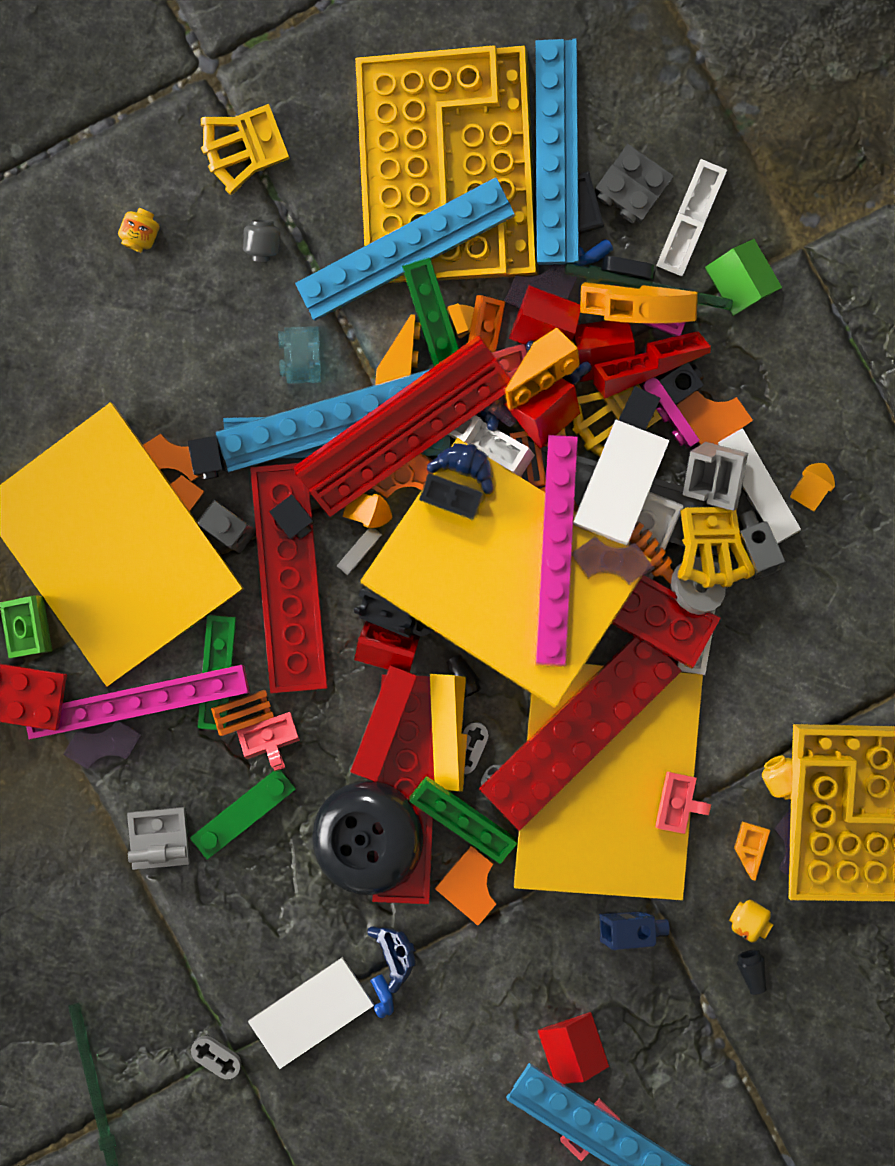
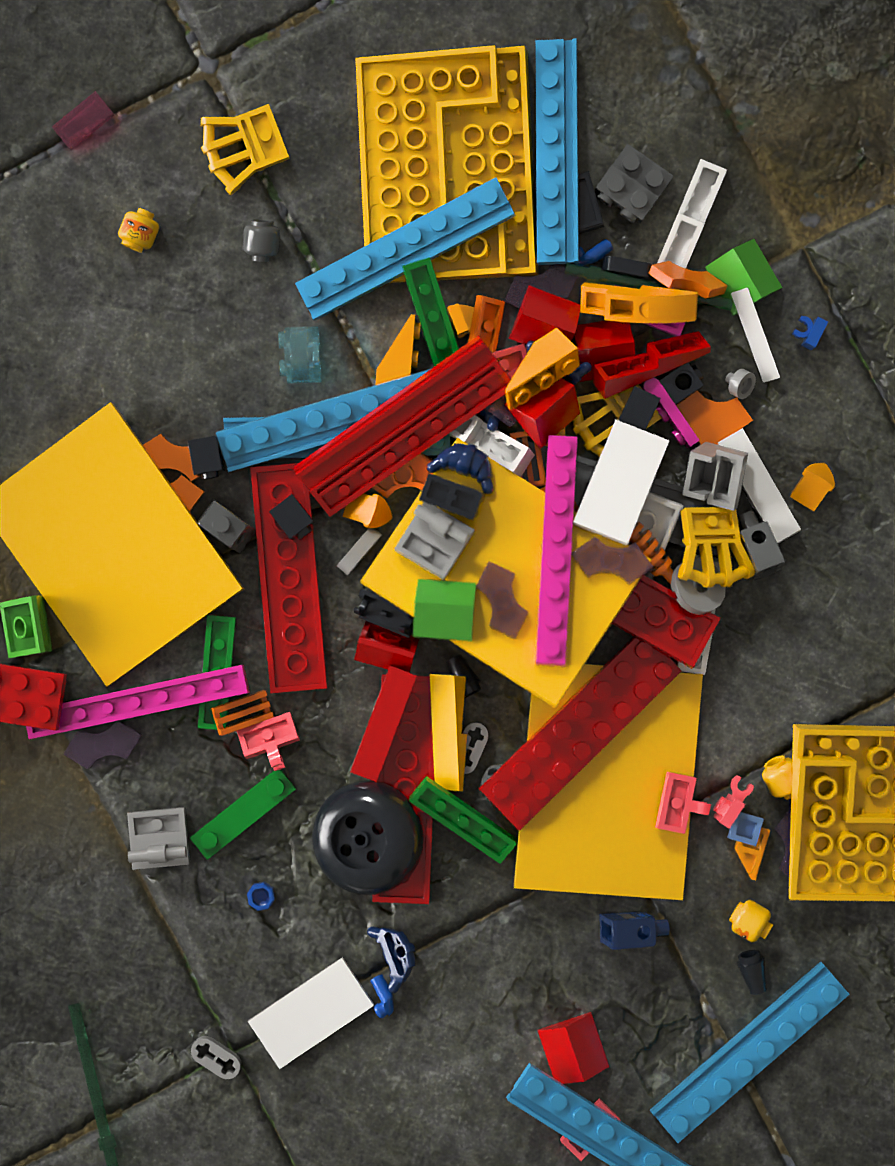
(83, 120): none -> clear pink tile
(261, 896): none -> blue tile
(434, 540): none -> light grey plate
(444, 610): none -> bright green slope
(467, 885): orange tile -> none
(506, 612): none -> tile
(680, 278): none -> orange tile
(728, 808): none -> coral plate
(741, 383): none -> light grey tile
(746, 828): none -> medium blue tile
(749, 1052): none -> dark azure plate
(755, 335): none -> white sticker
(813, 331): none -> blue tile

